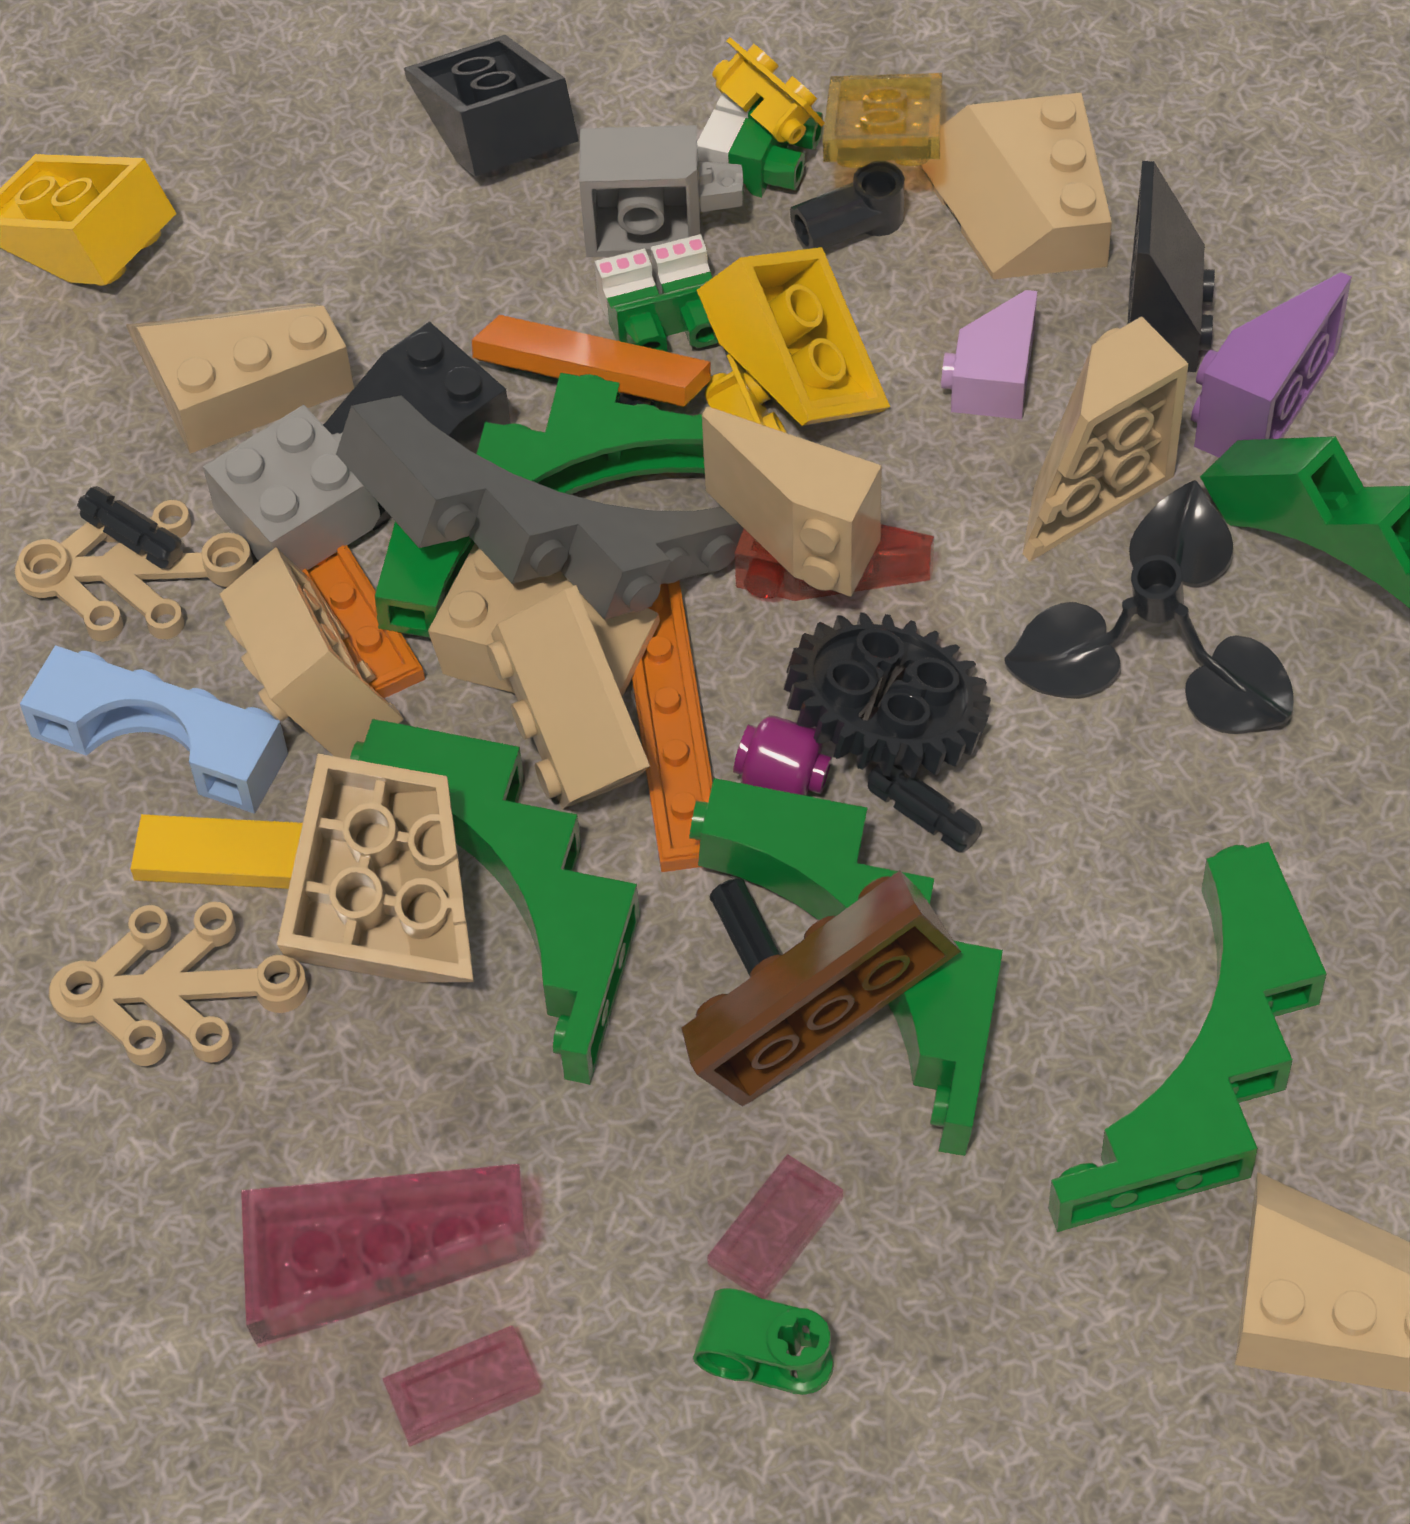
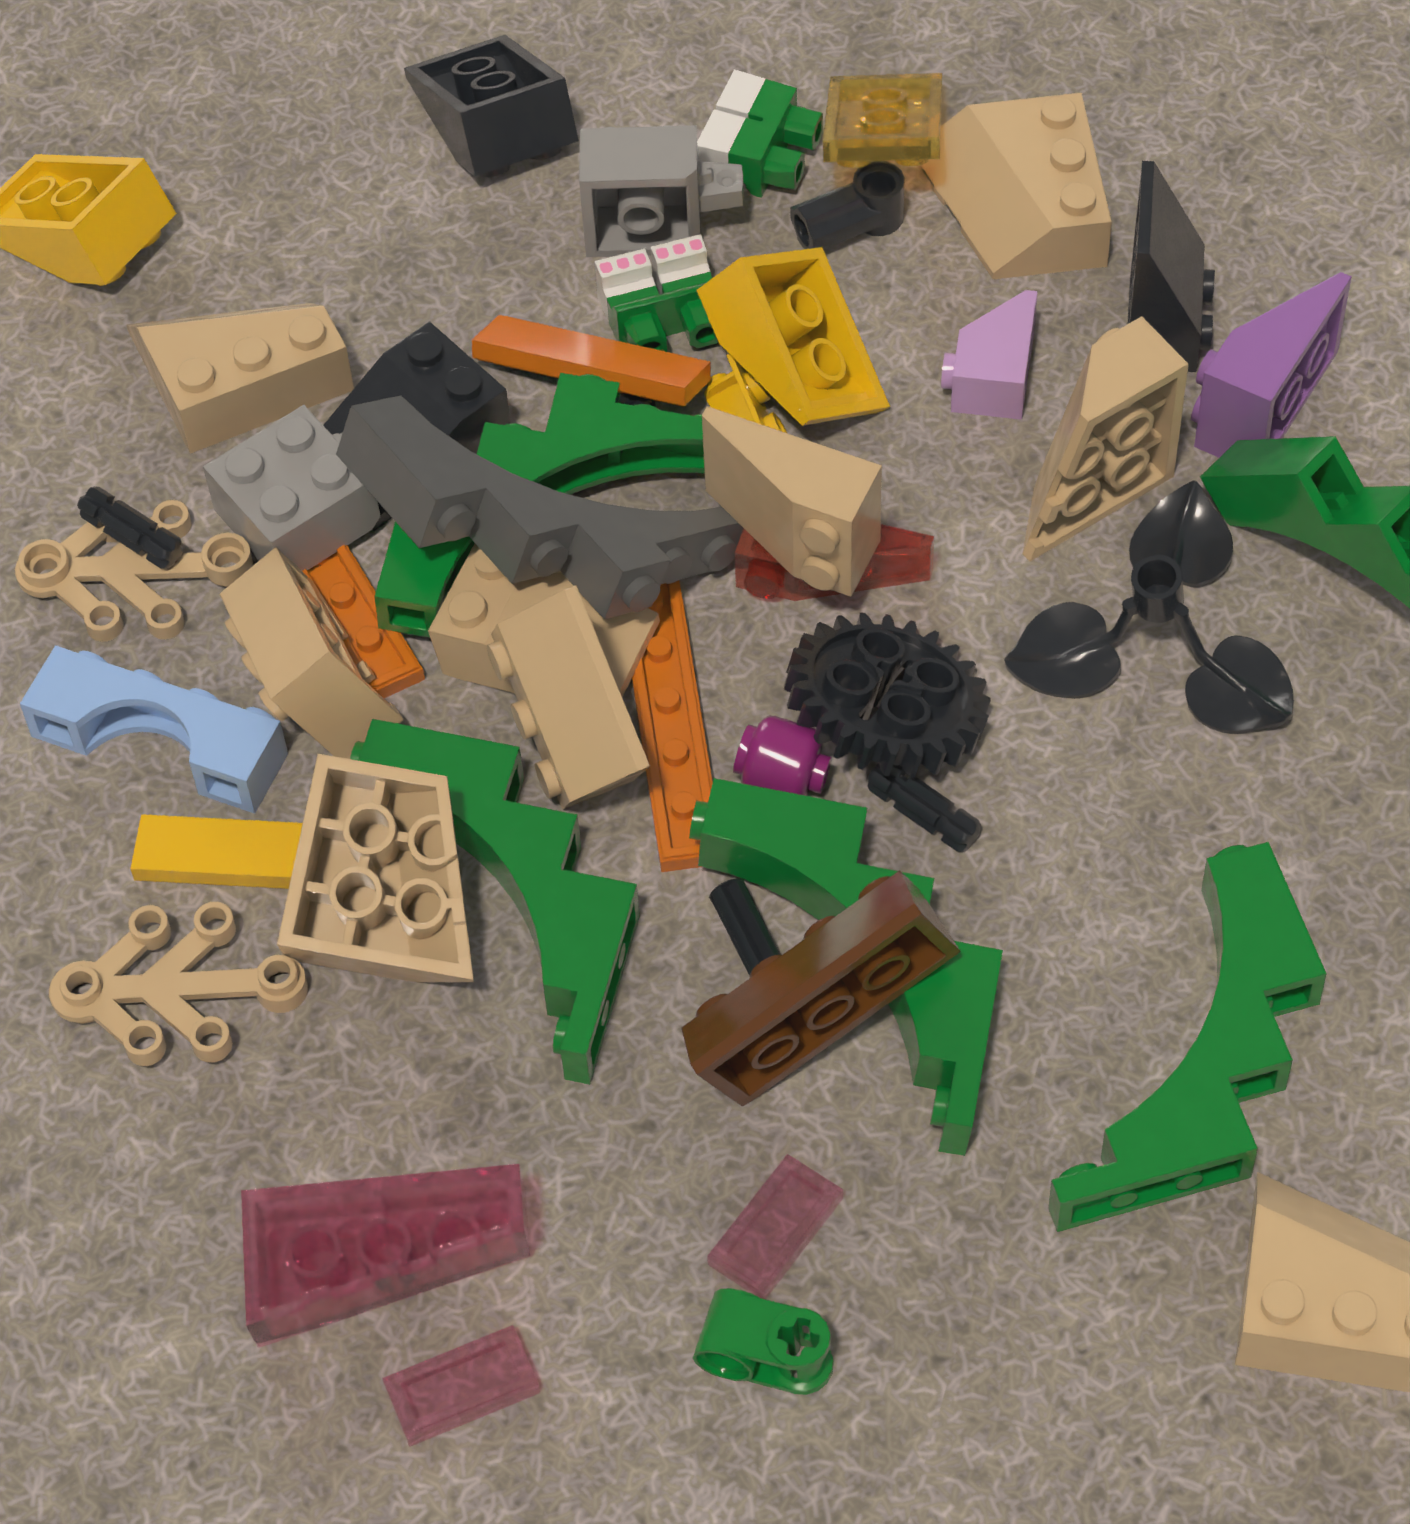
(784, 104): yellow hinge -> none

